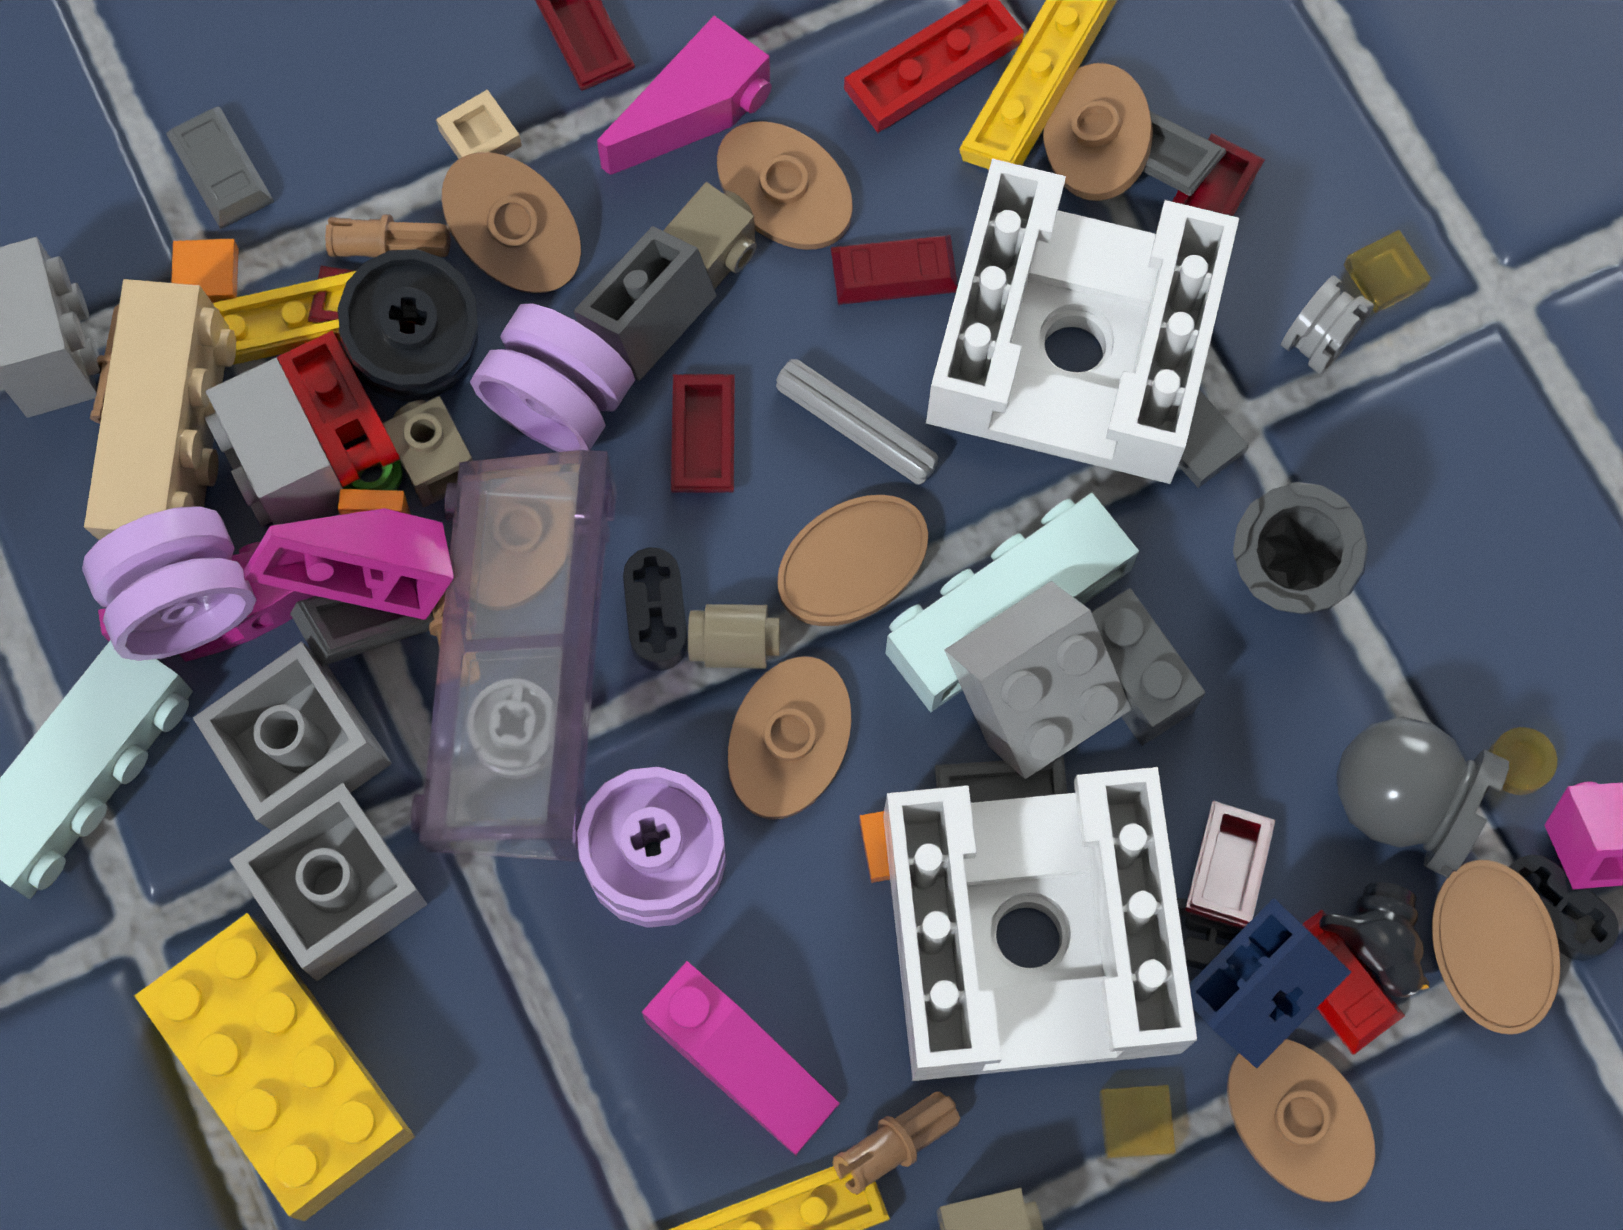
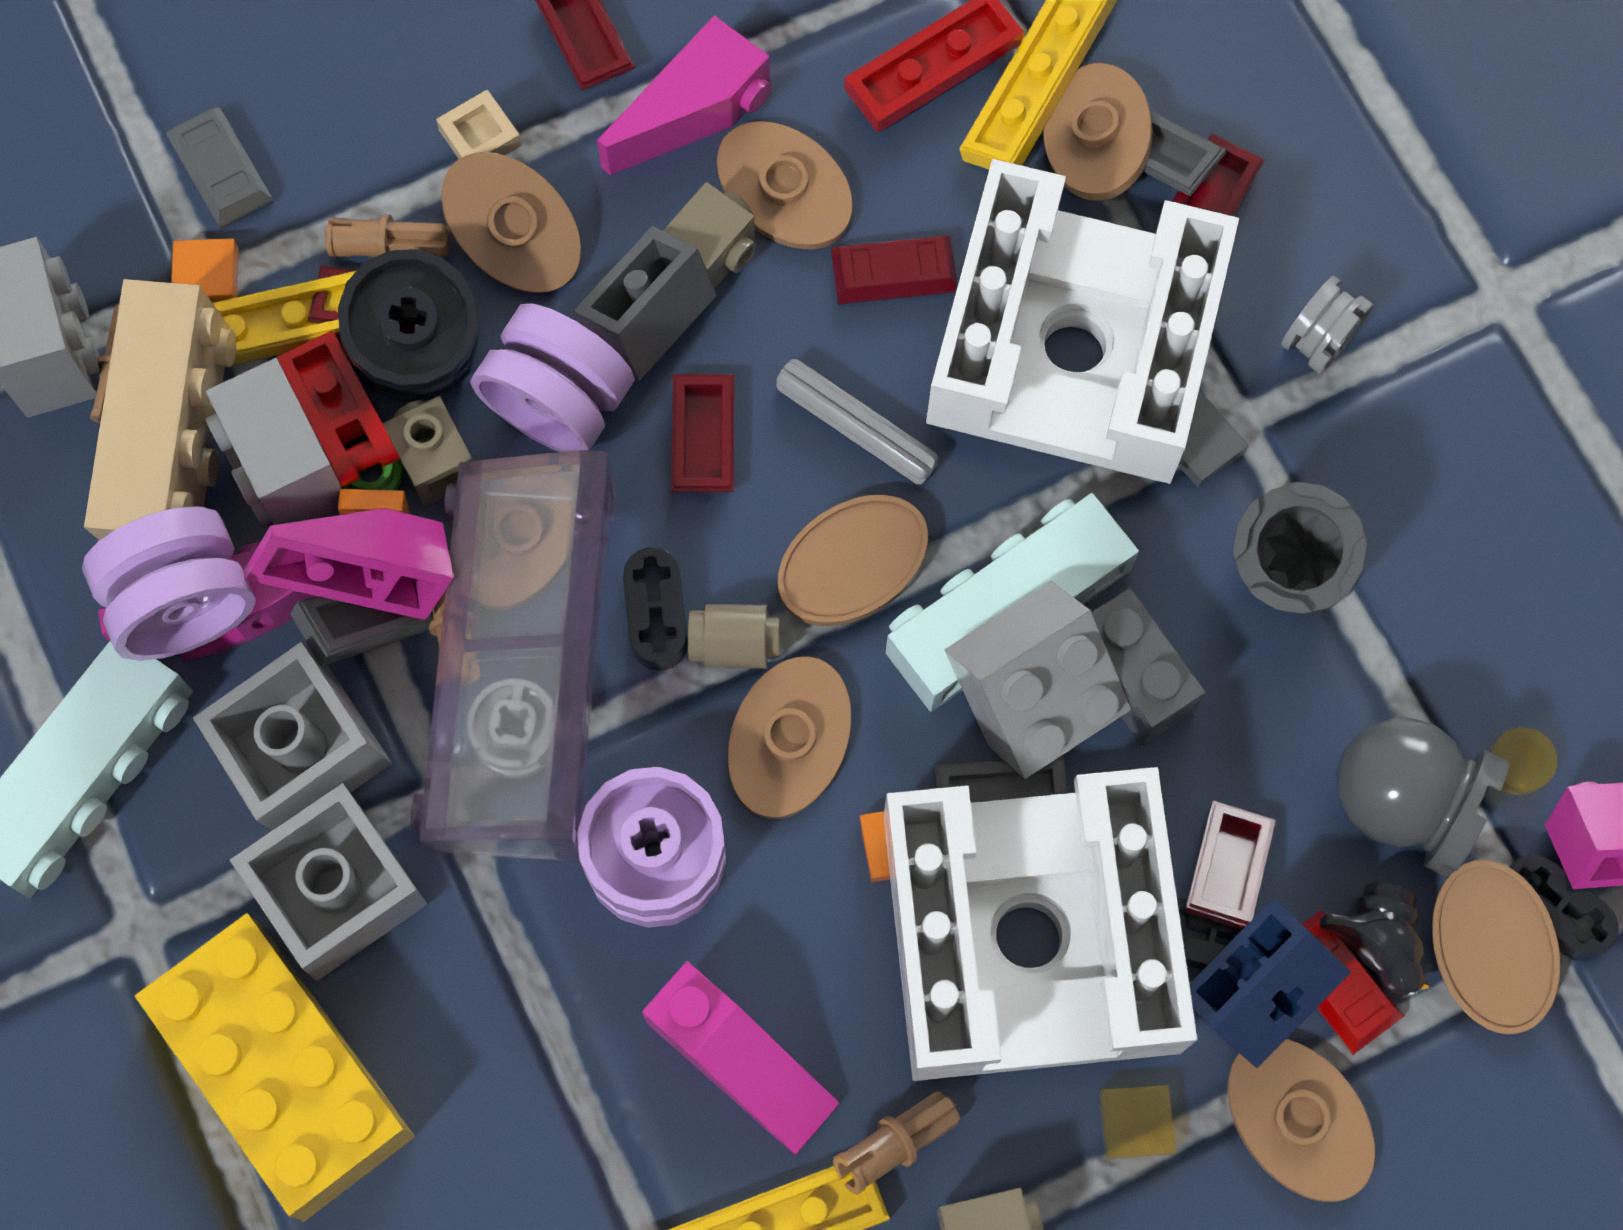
(1387, 271): clear yellow tile -> none

